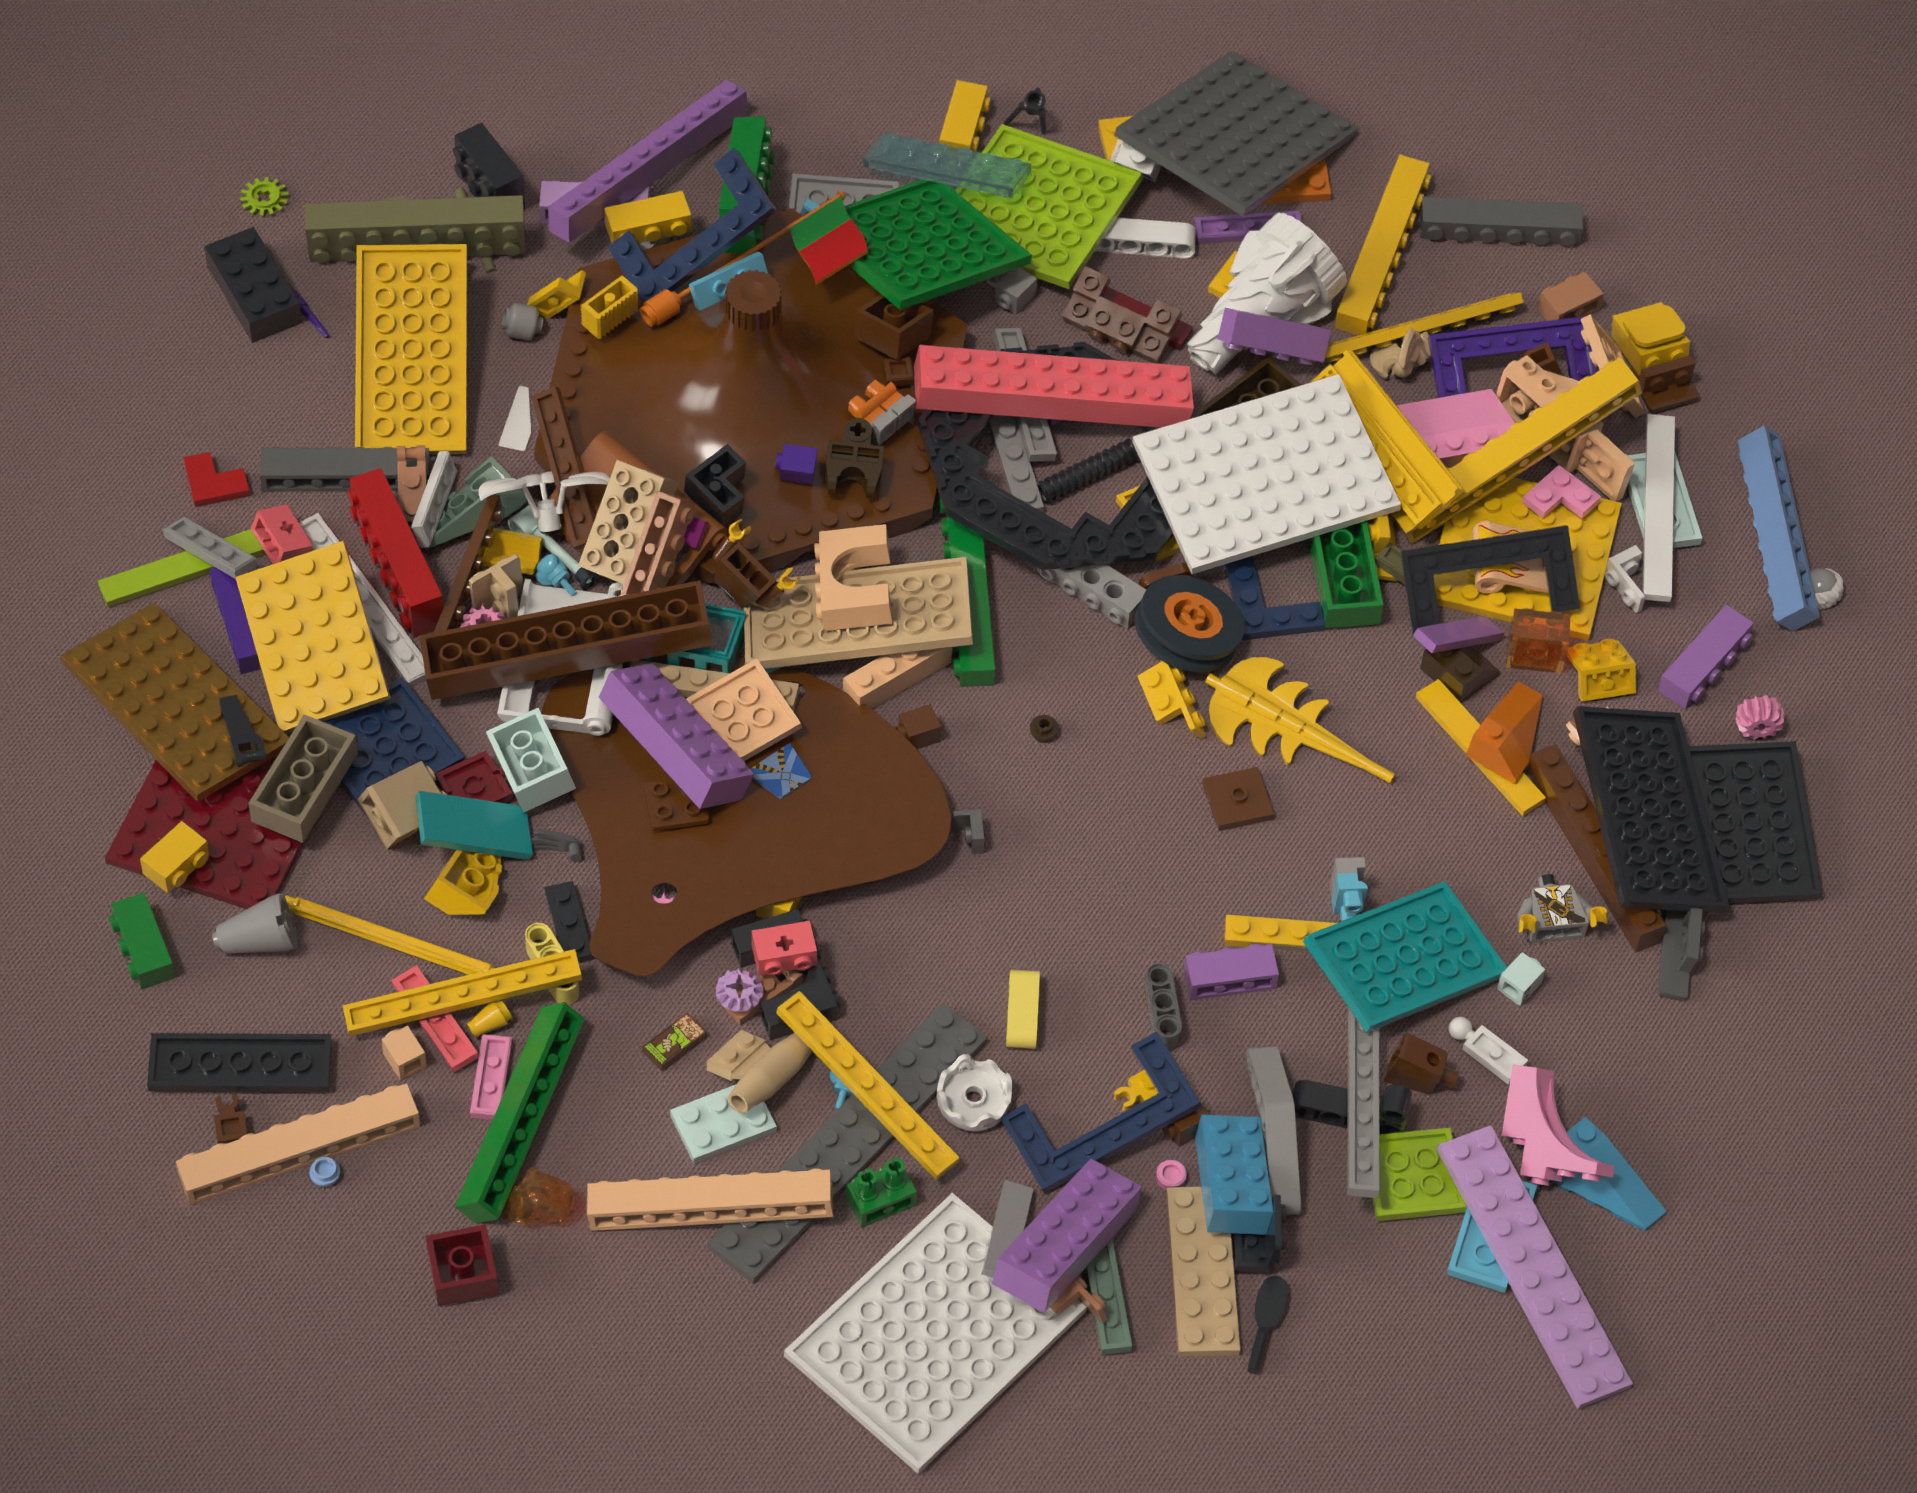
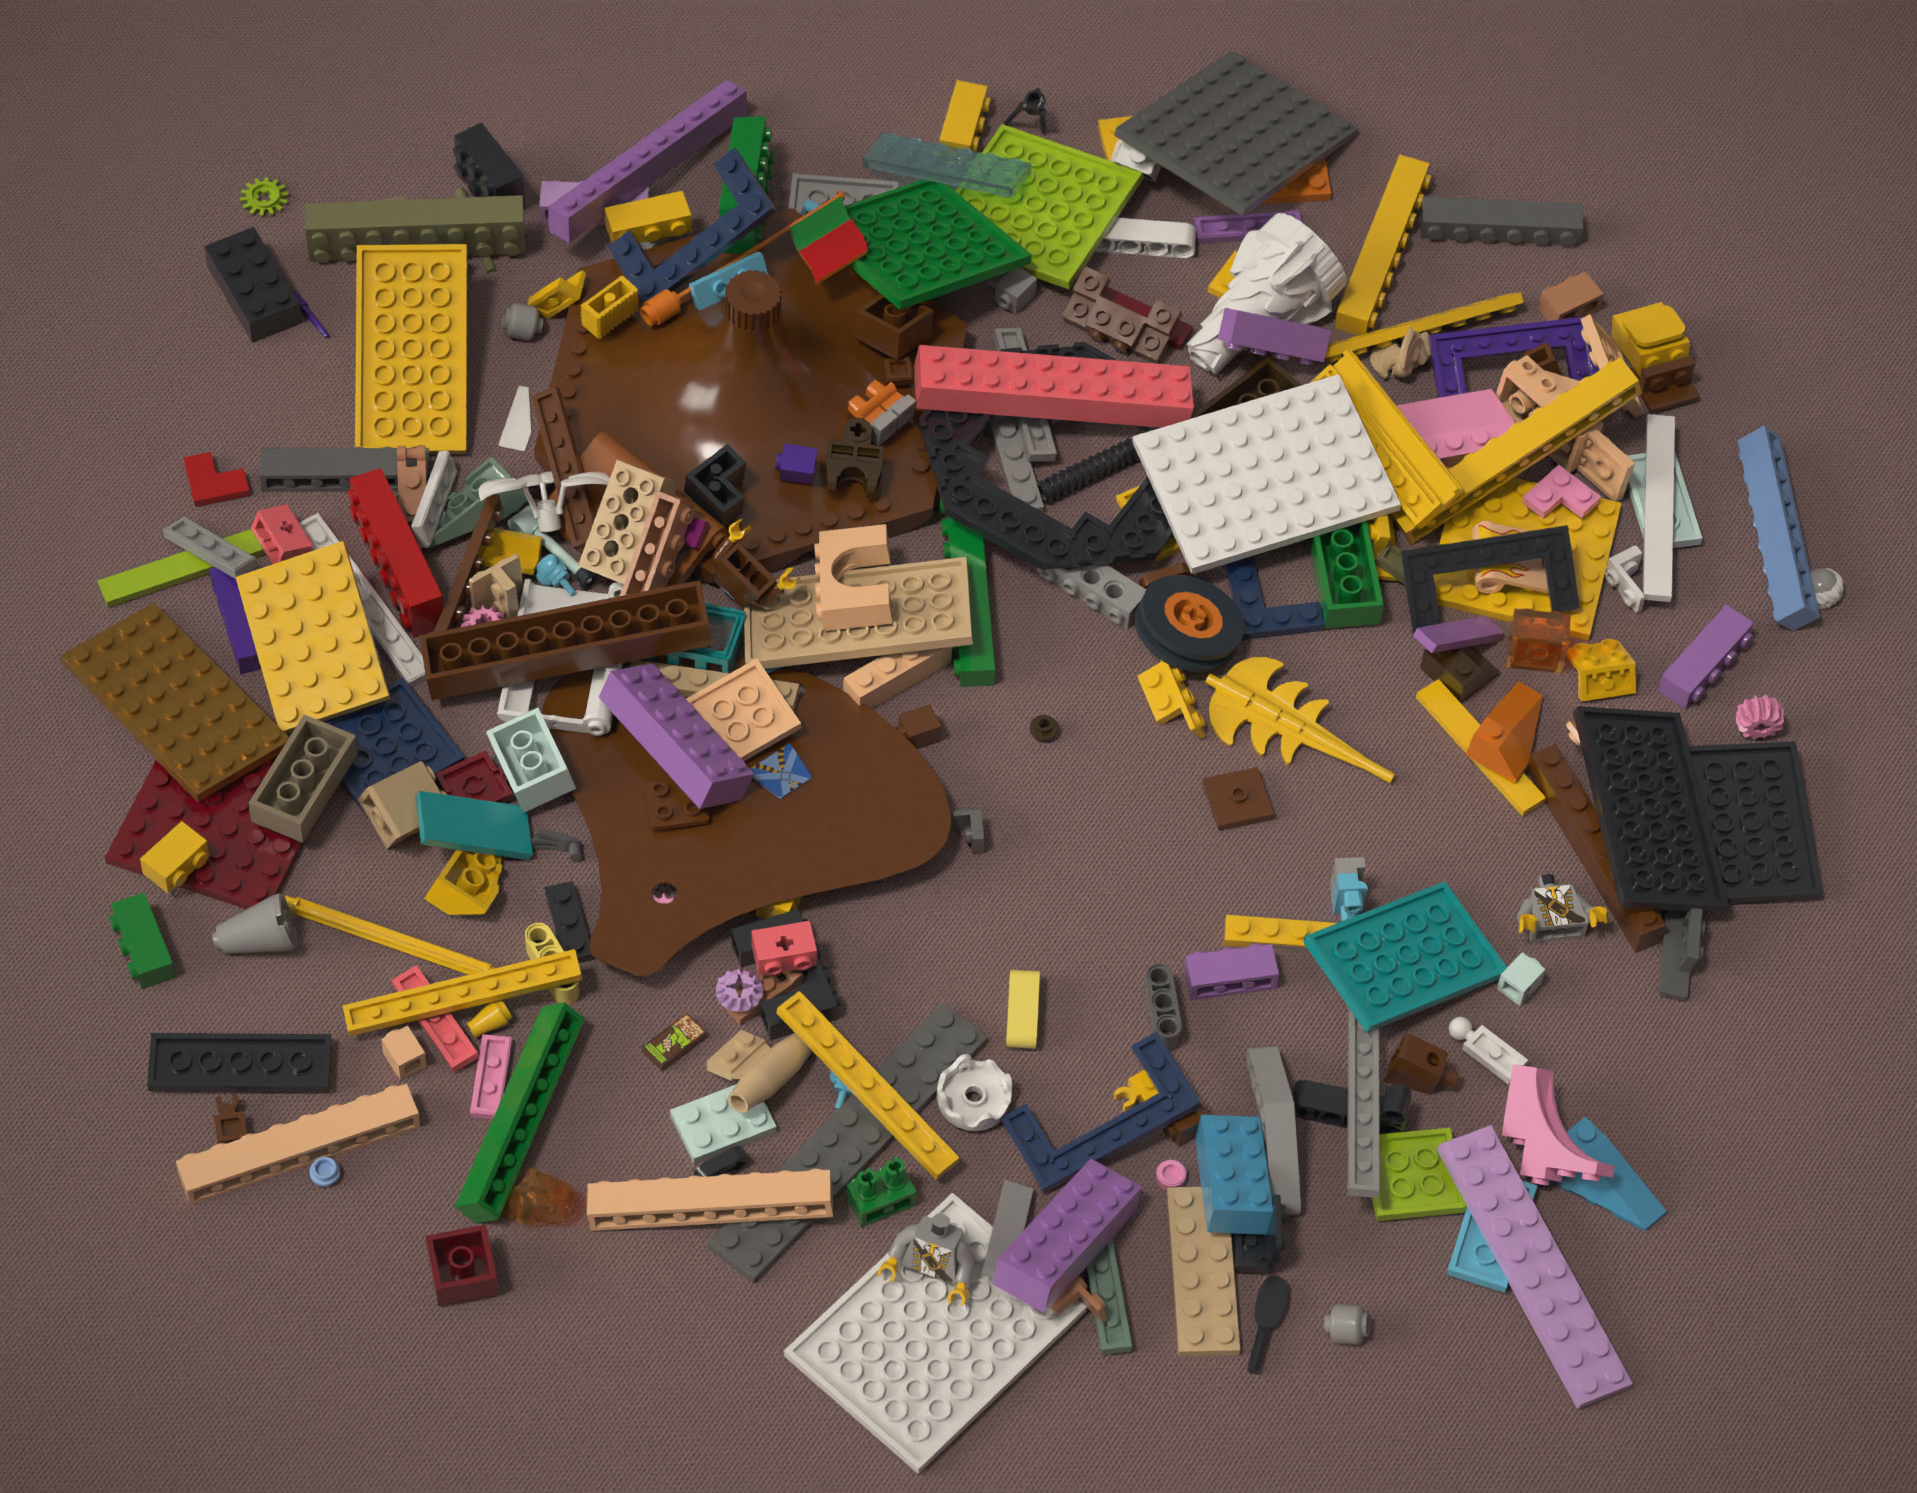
(241, 732): black piece -> none
(728, 1162): none -> black beam
(936, 1251): none -> light grey torso
(1347, 1324): none -> light grey head

